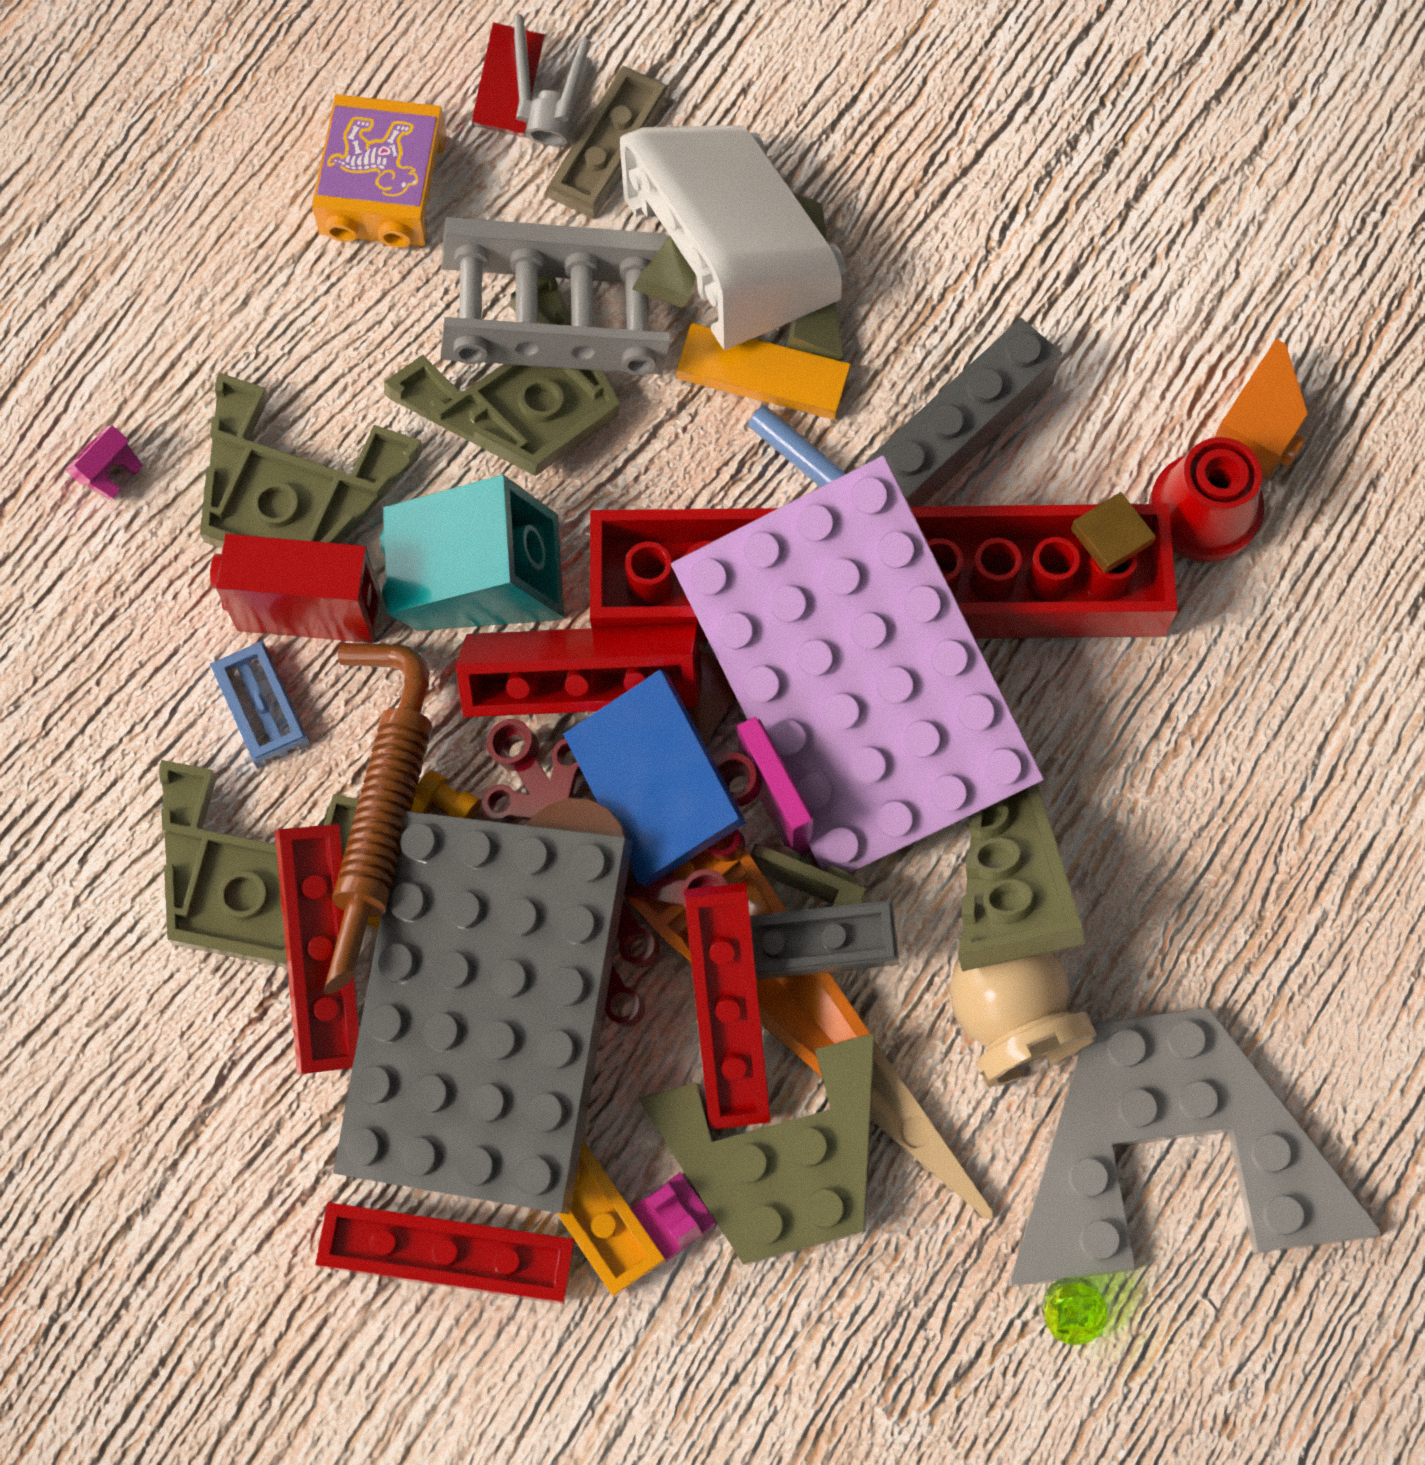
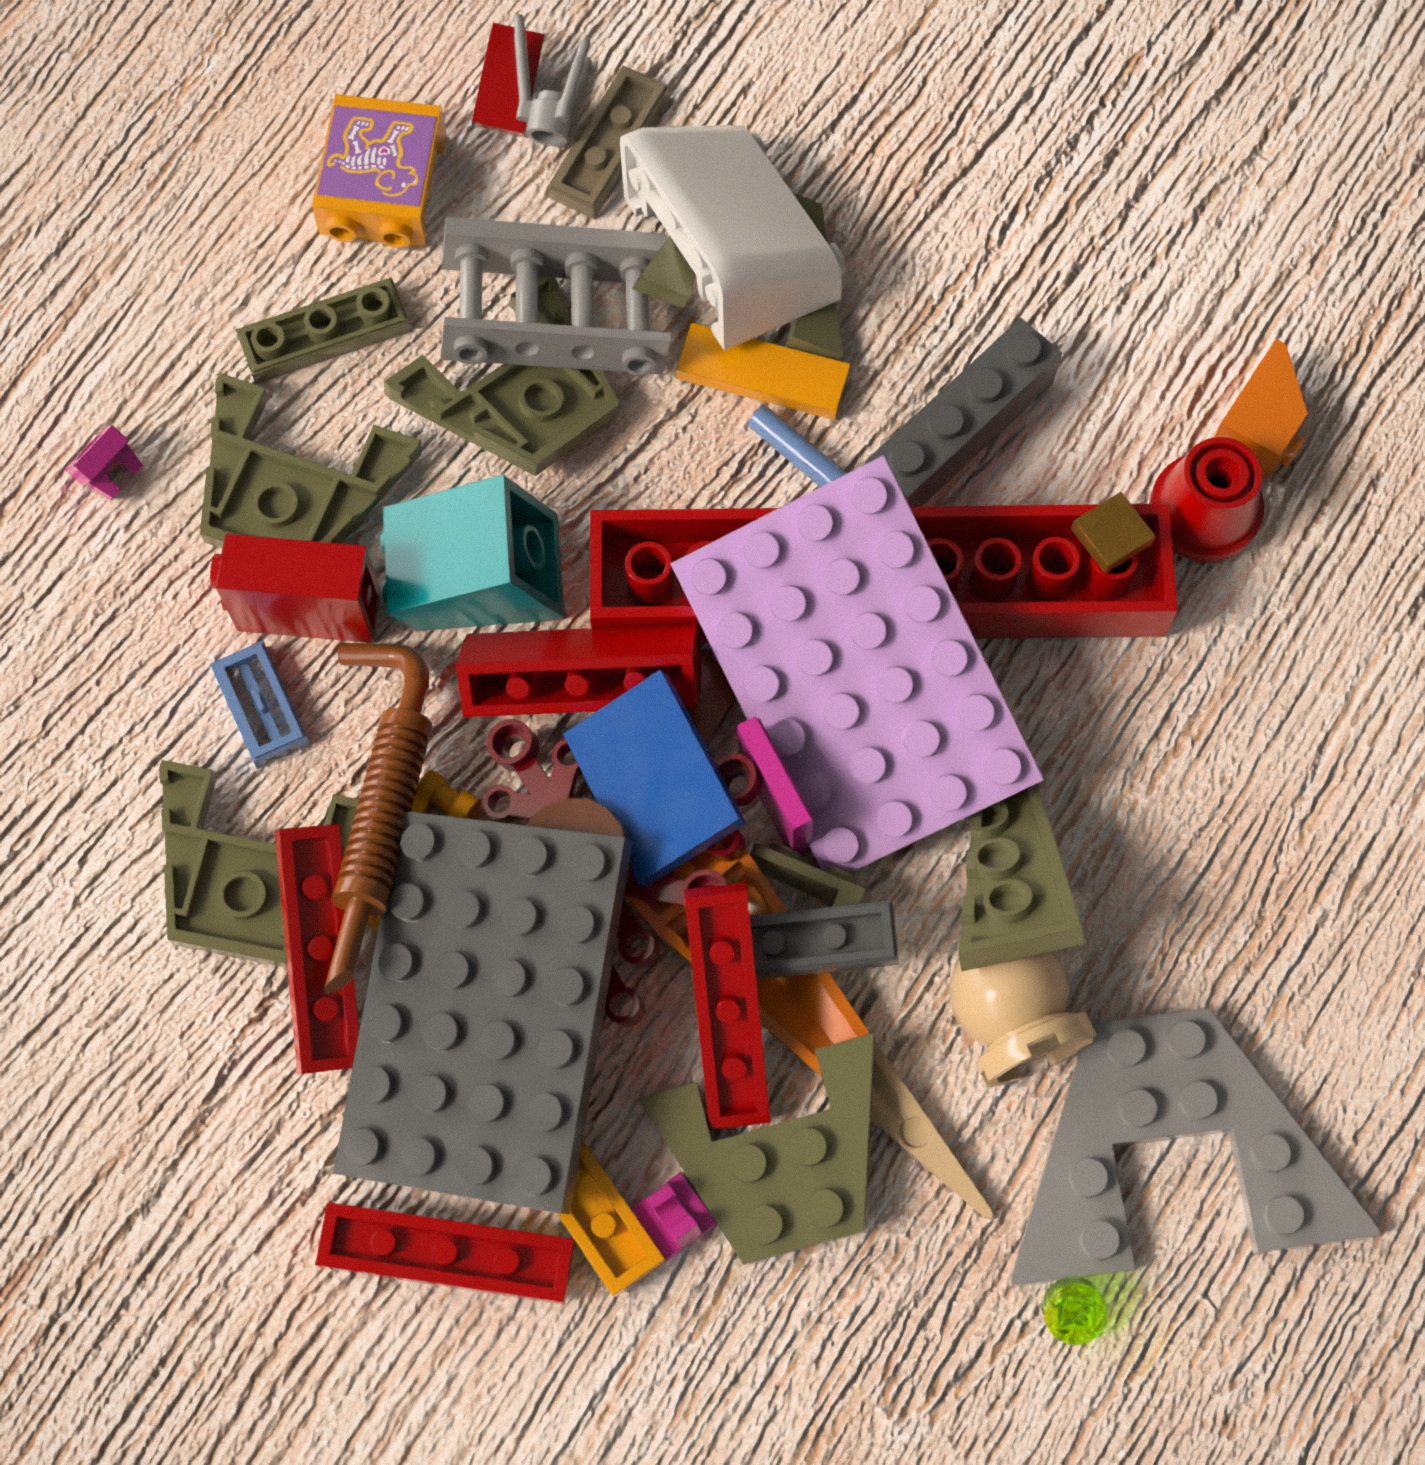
(353, 322): none -> olive tile

